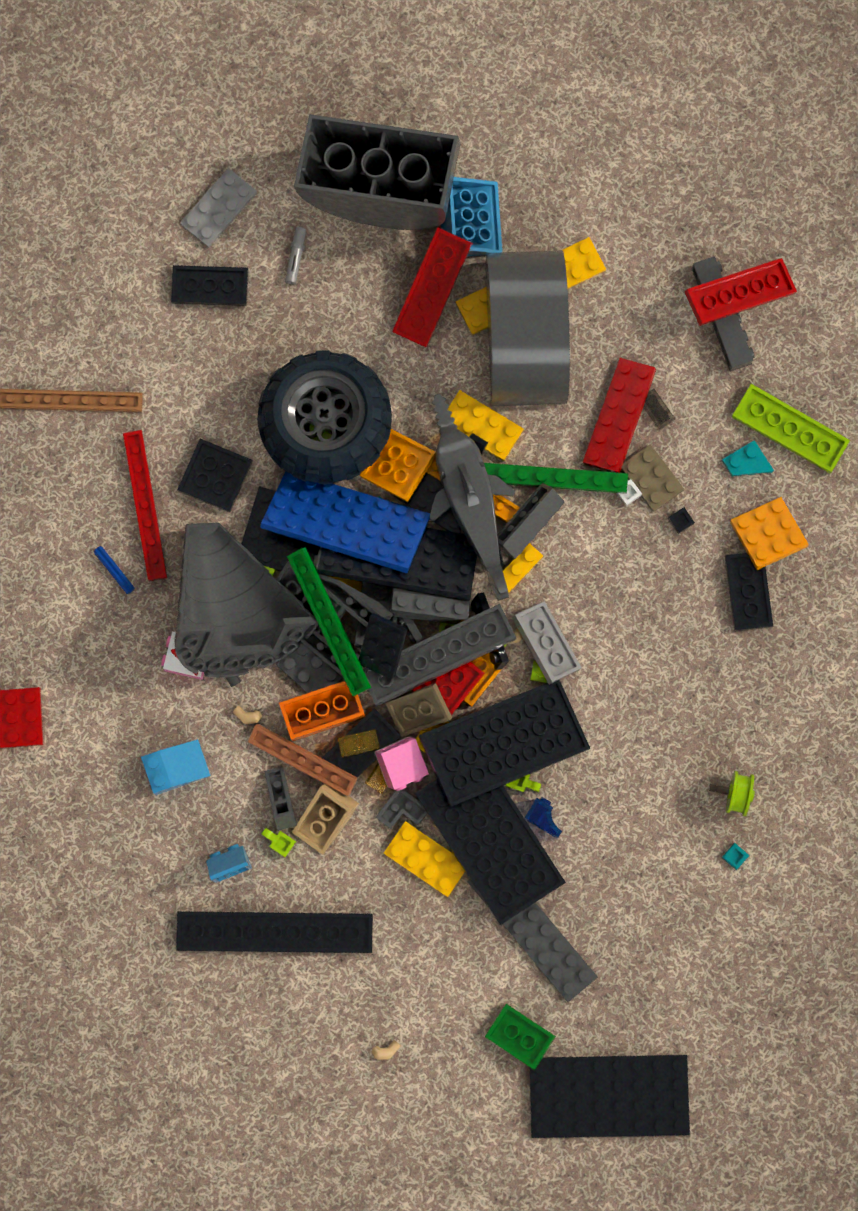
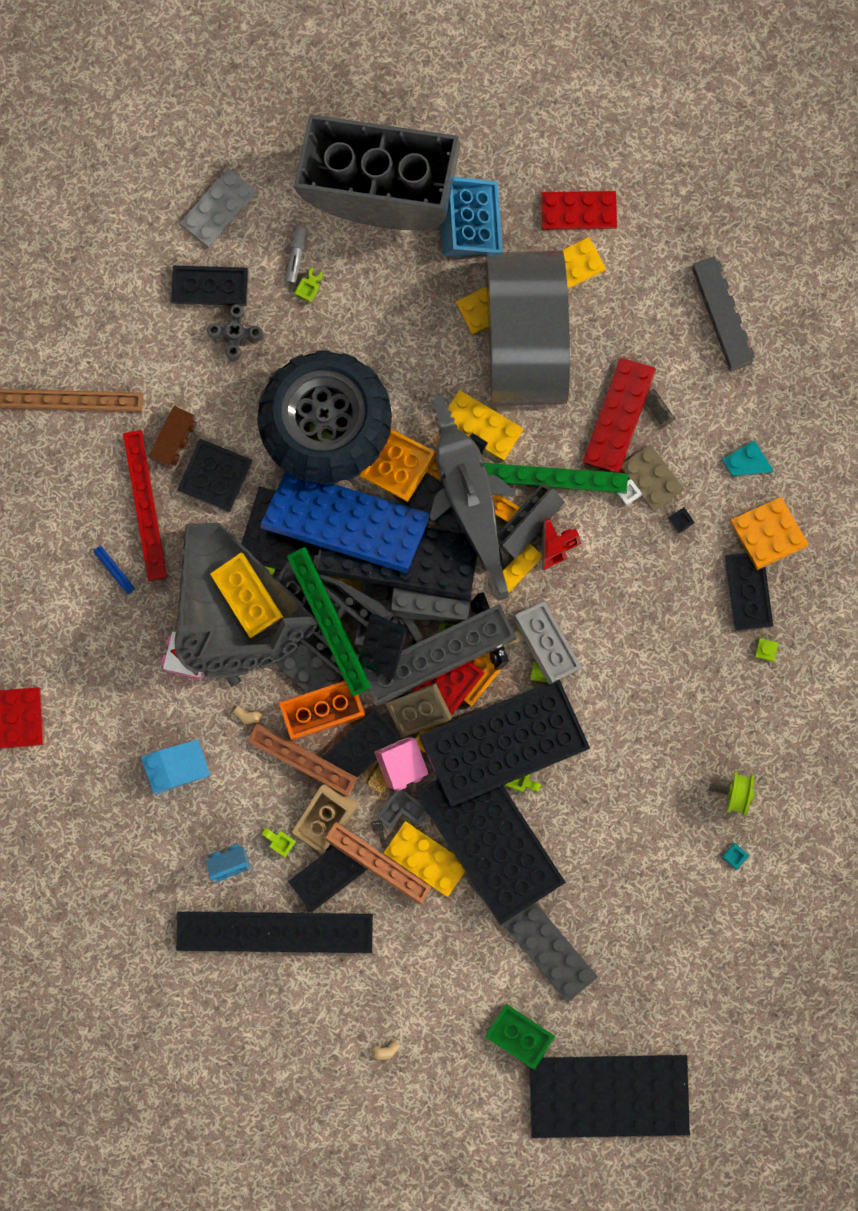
(173, 437): none -> reddish brown brick
(233, 338): none -> dark grey gear
(246, 595): none -> yellow plate
(280, 798): dark grey slope -> none
(308, 288): none -> lime plate
(325, 878): none -> black plate
(358, 743): clear yellow plate -> none
(377, 826): none -> clear smoke hand
(377, 863): none -> nougat plate
(432, 287): red plate -> none
(541, 816): clear blue arch -> none
(555, 547): none -> red piece
(579, 210): none -> red plate
(740, 291): red plate -> none
(766, 650): none -> lime plate
(790, 428): lime plate -> none

